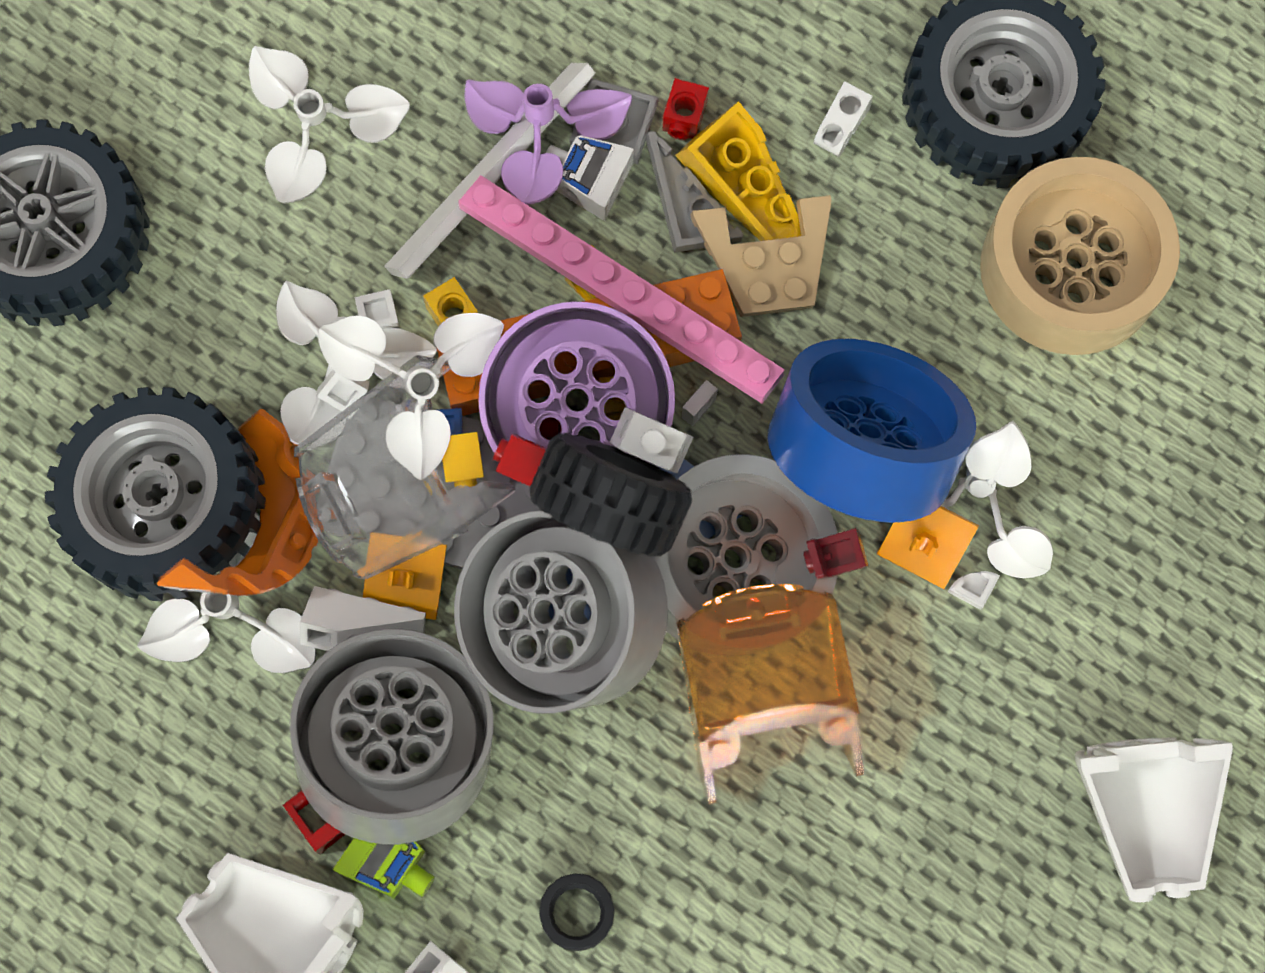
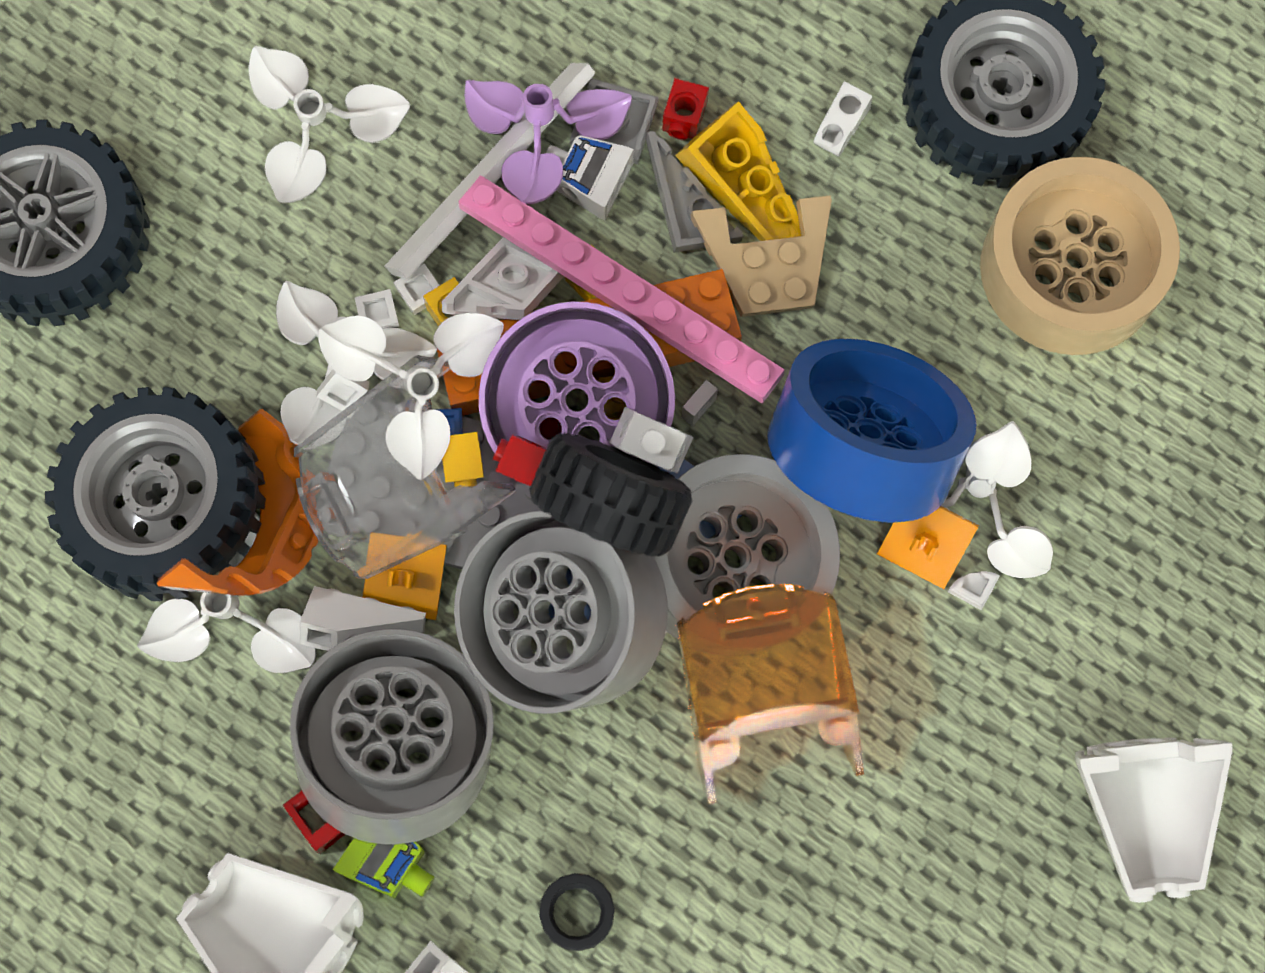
(415, 287): none -> white tile
(503, 284): none -> white wing
(835, 554): dark red bracket -> none

